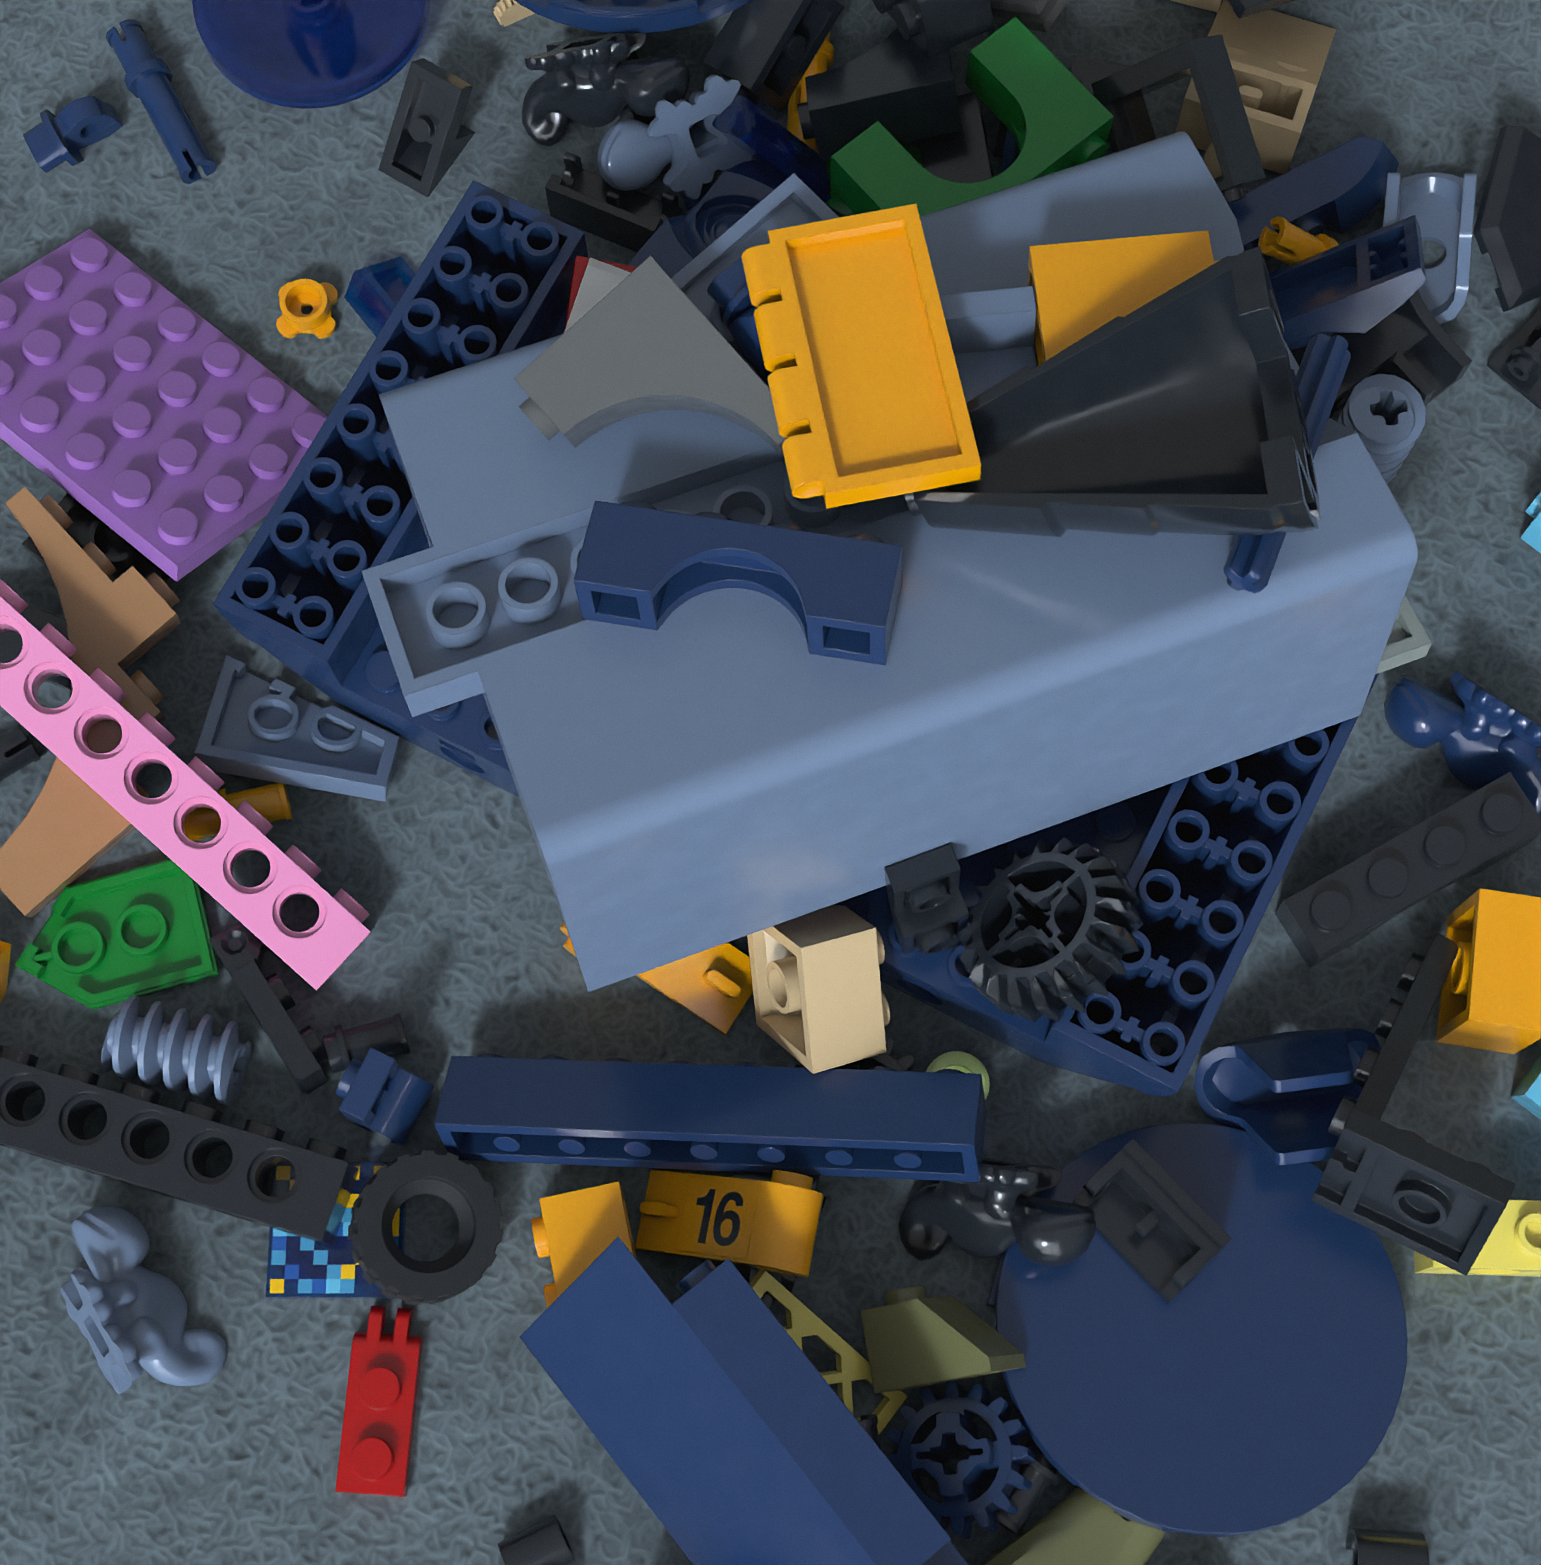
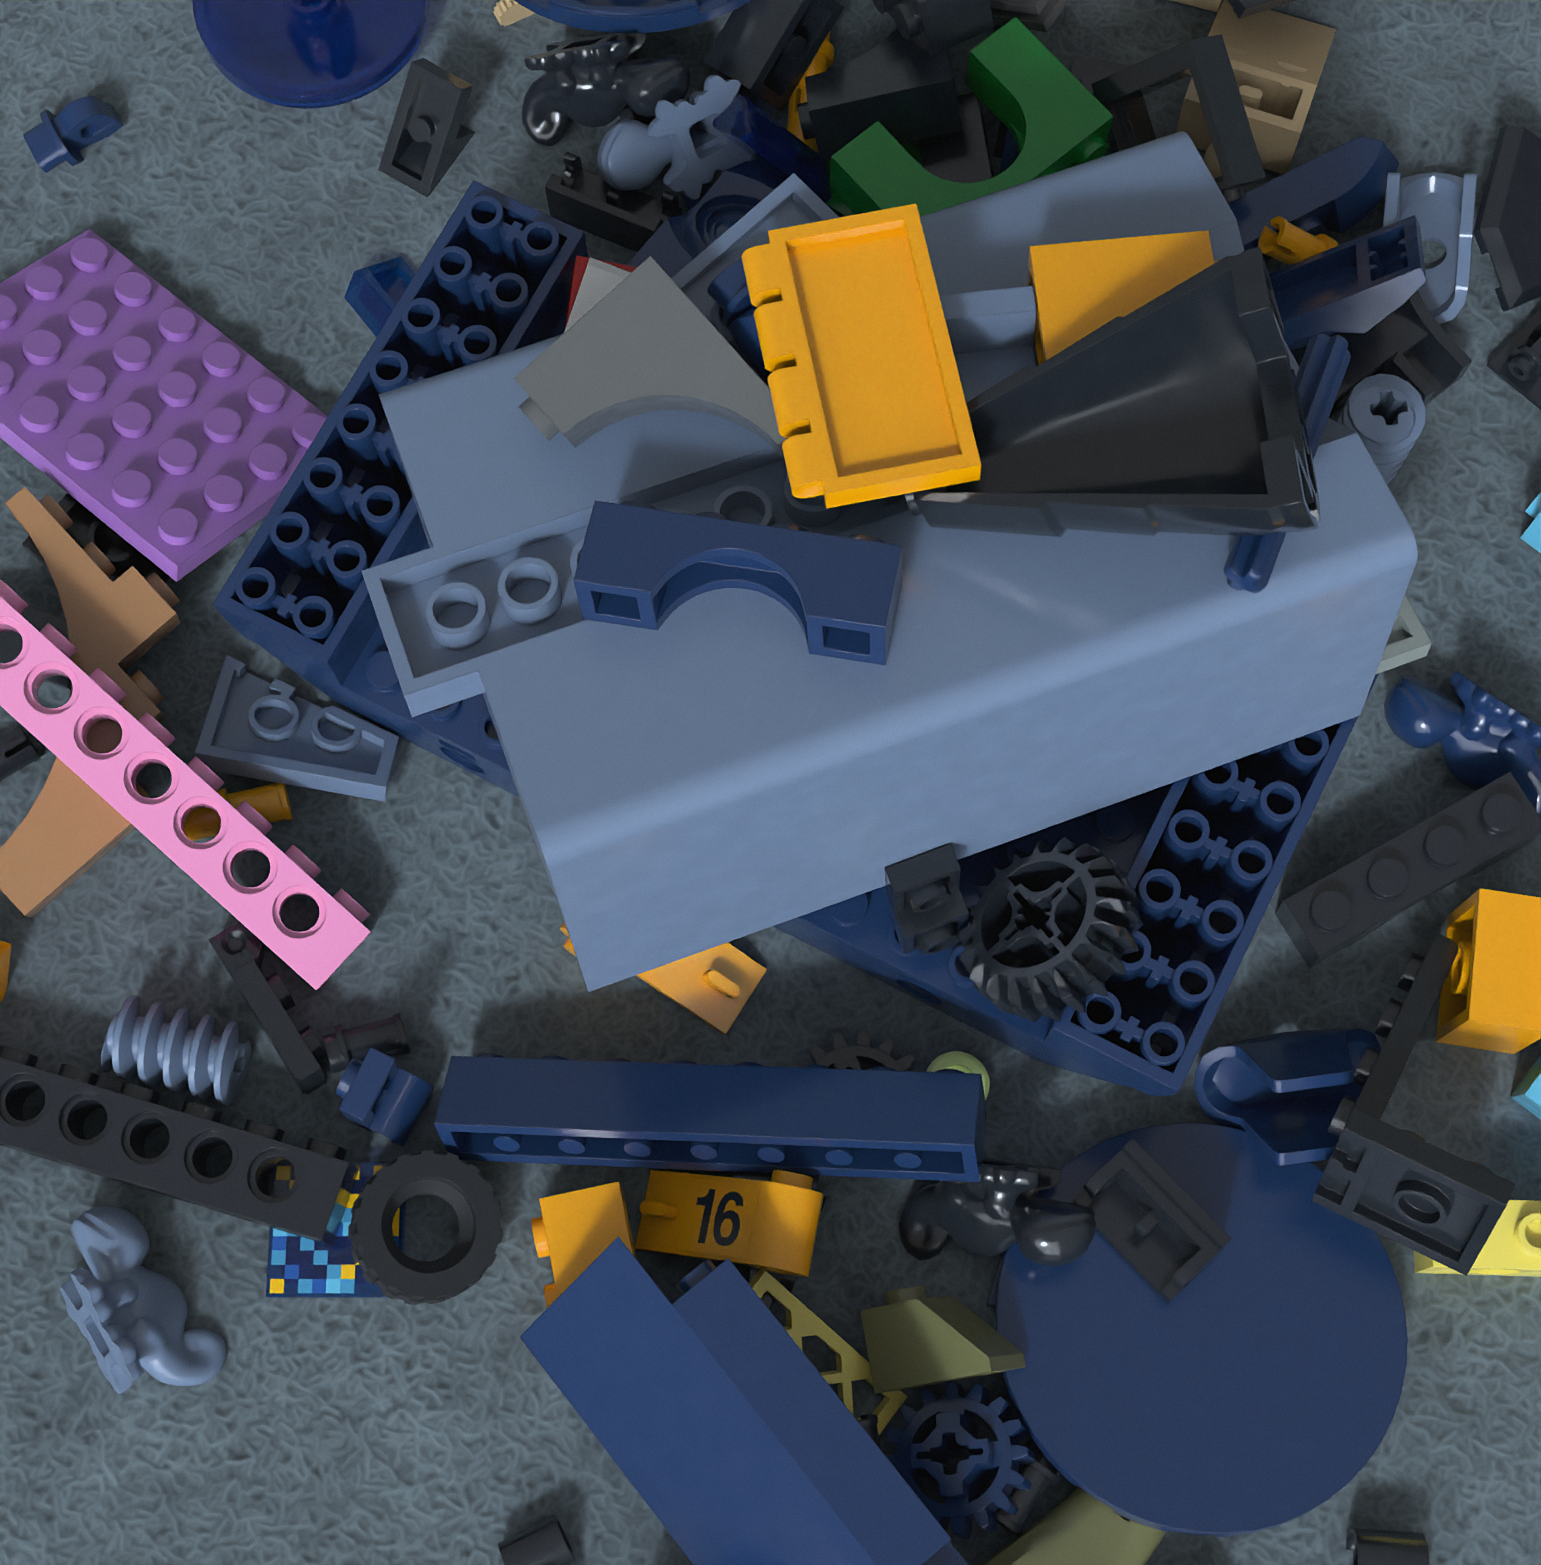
(124, 937): green tile -> none
(151, 82): dark blue pin -> none
(303, 293): light orange plate -> none
(380, 1407): red hinge -> none
(821, 987): tan slope -> none

